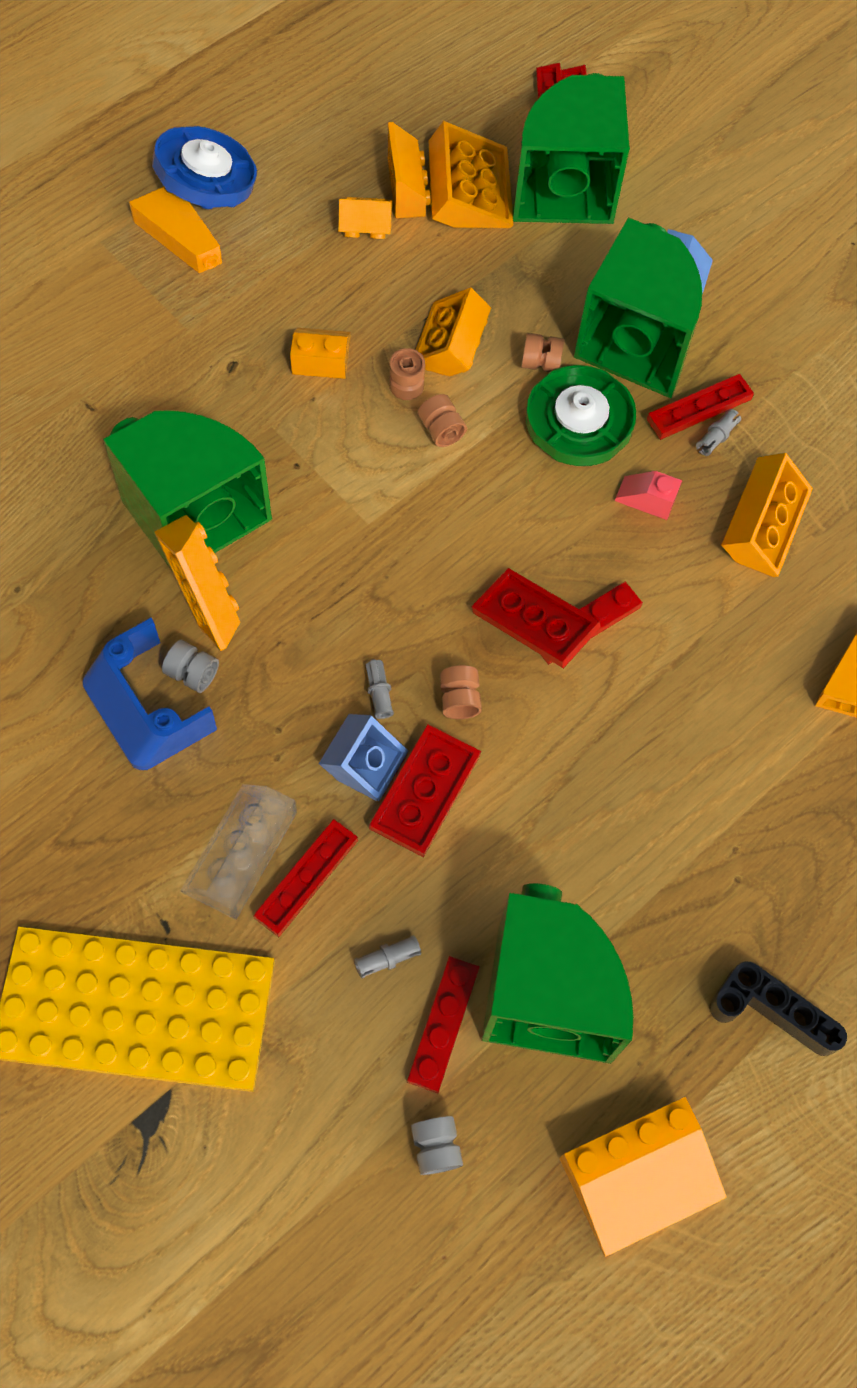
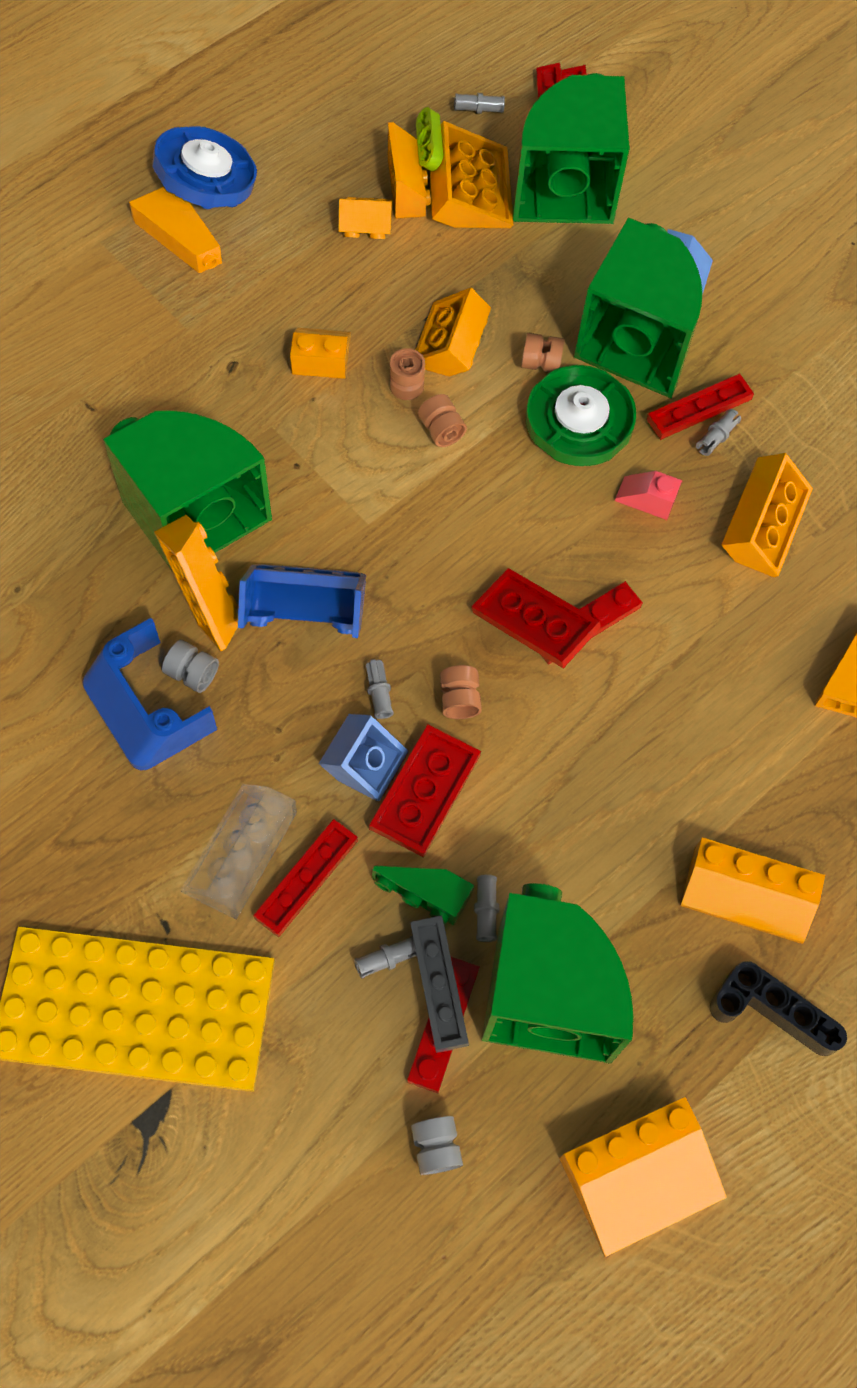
(302, 595): none -> blue windscreen
(429, 139): none -> lime beam
(432, 889): none -> green slope
(439, 984): none -> dark grey plate
(479, 103): none -> light grey pin
(486, 908): none -> light grey pin
(752, 890): none -> light orange slope

